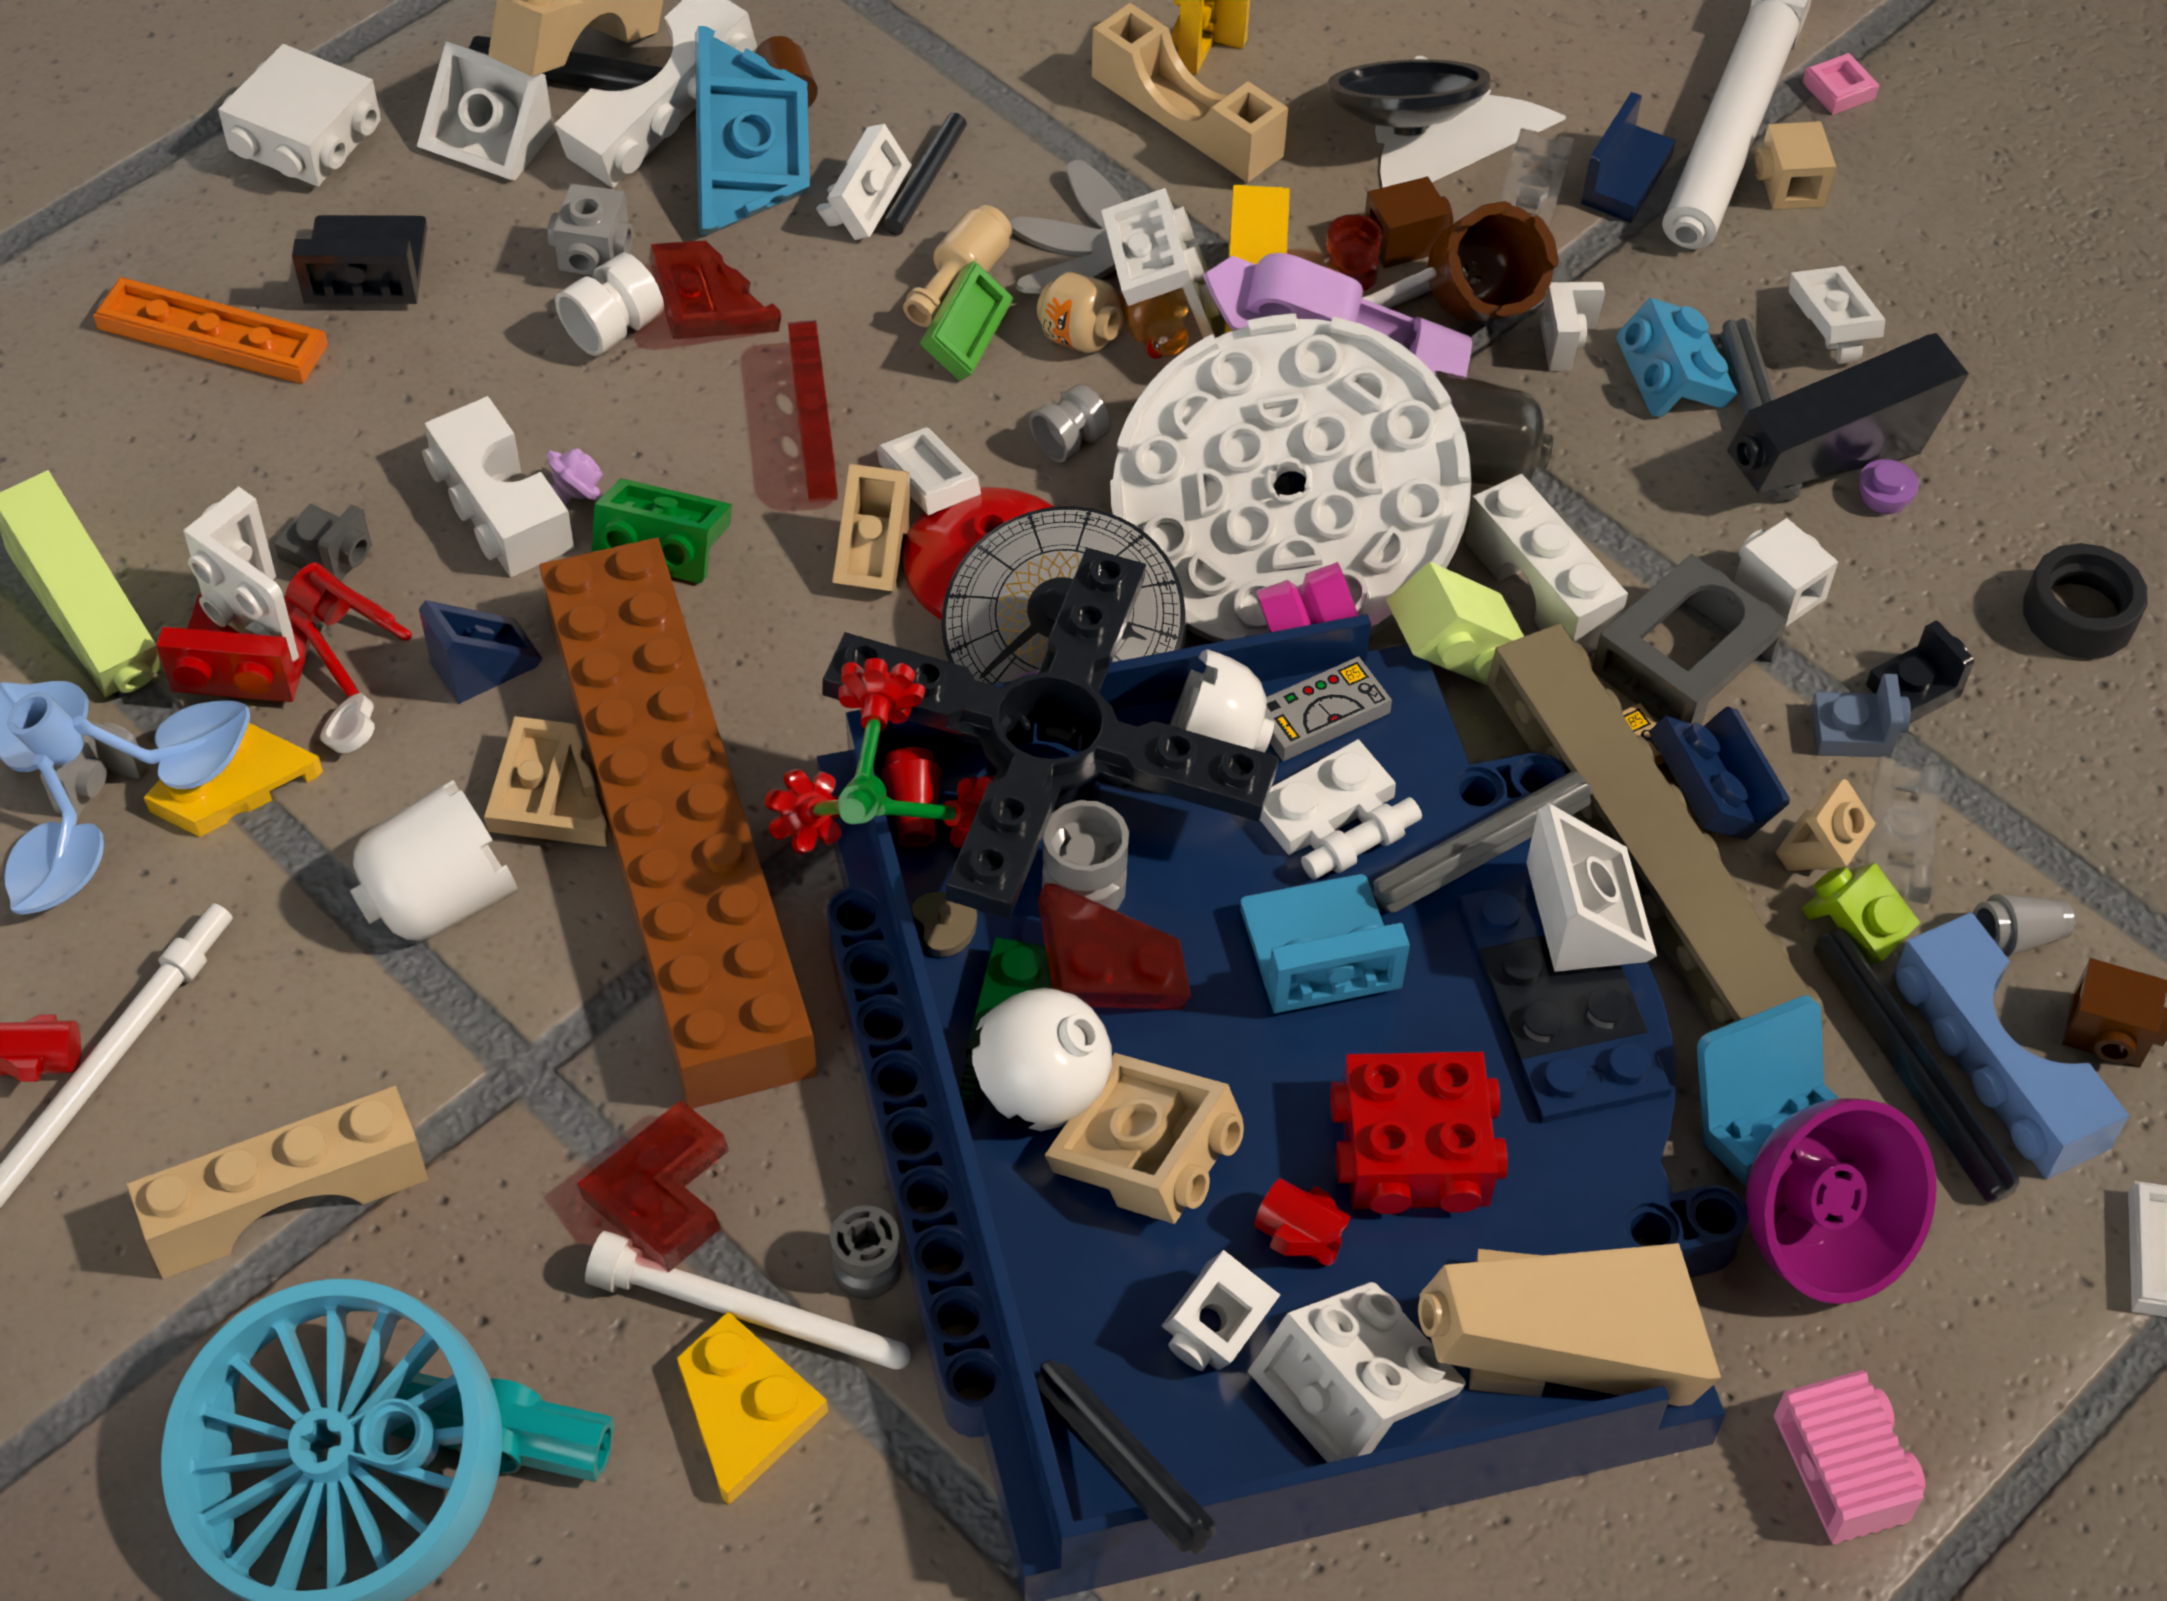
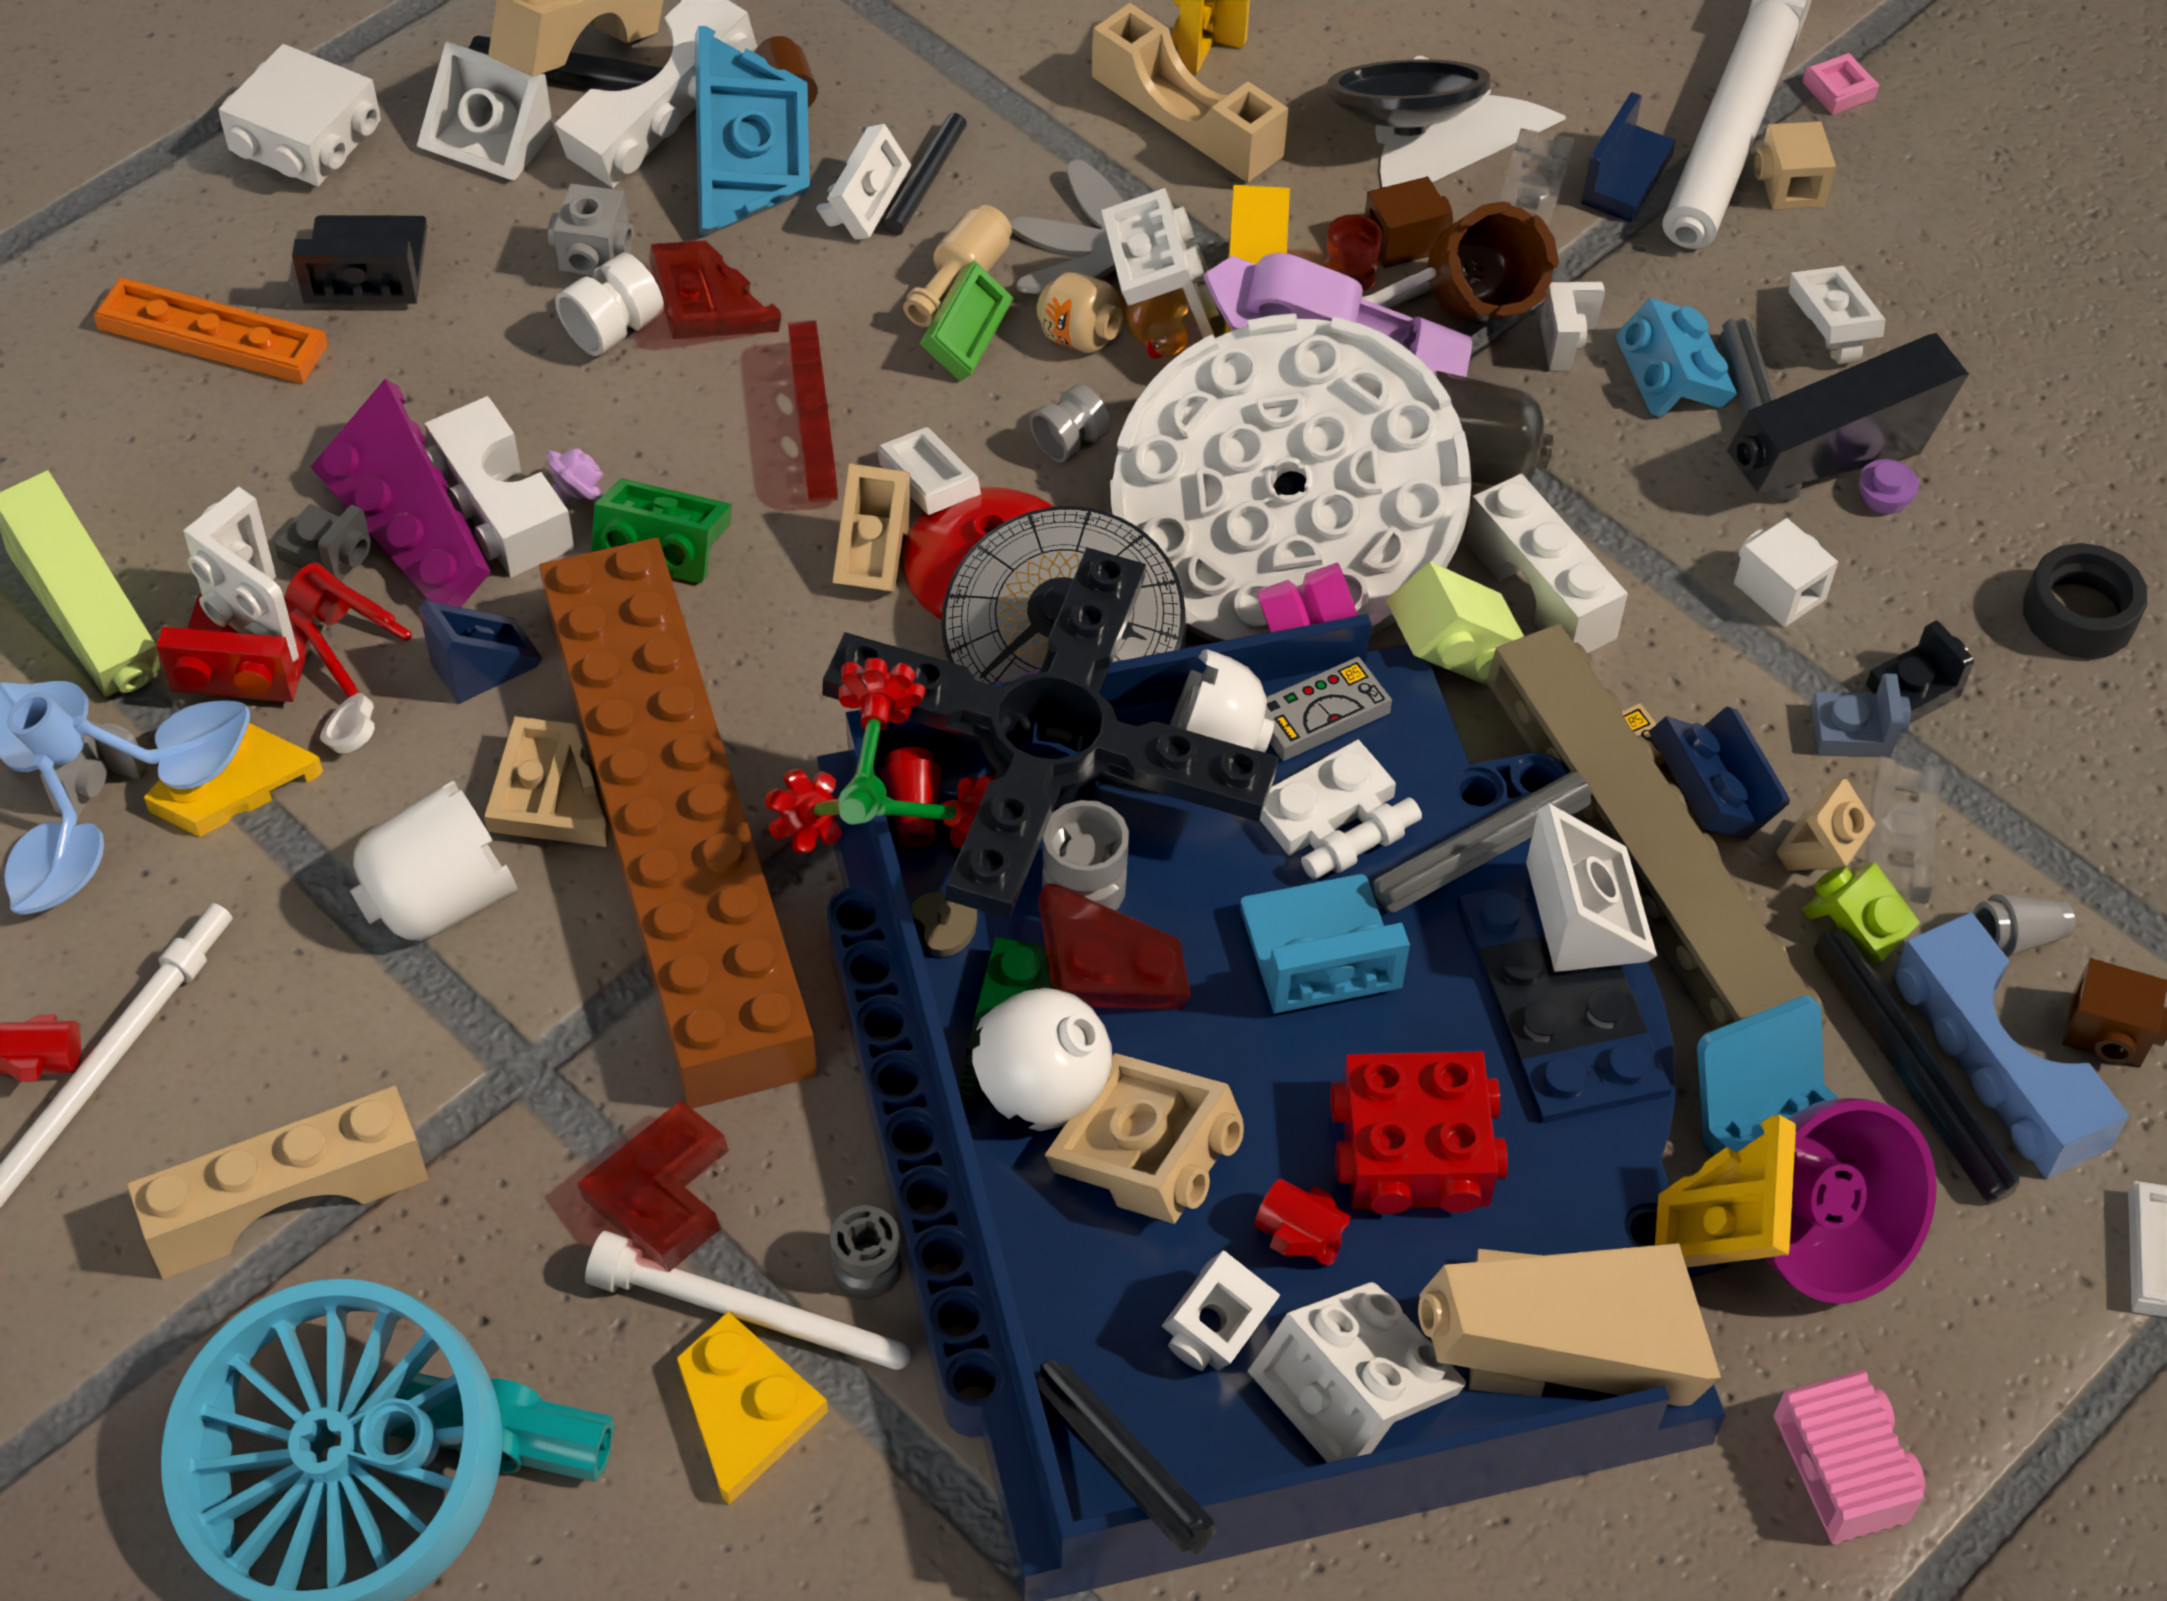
(388, 474): none -> magenta wing
(1661, 683): dark grey panel -> none
(1735, 1203): none -> yellow wing

